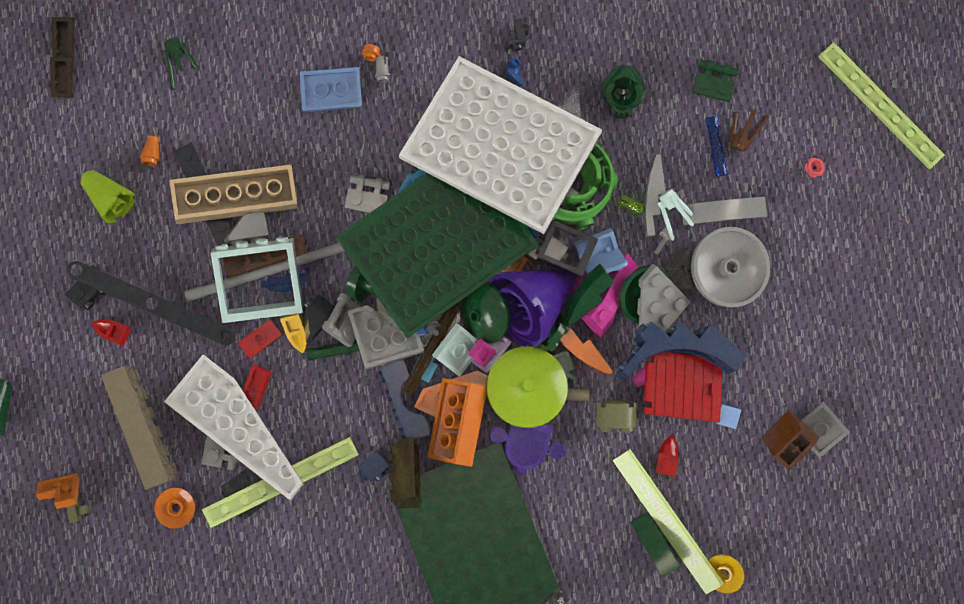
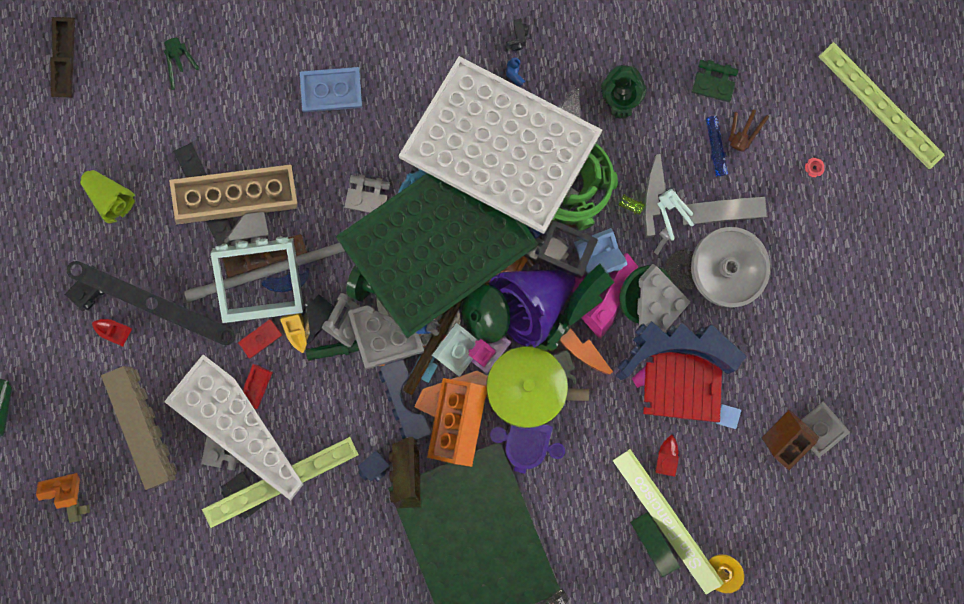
(150, 152): orange cone -> none
(165, 512): orange dish -> none
(370, 52): orange plate -> none
(382, 69): light grey pin -> none
(616, 415): olive brick -> none

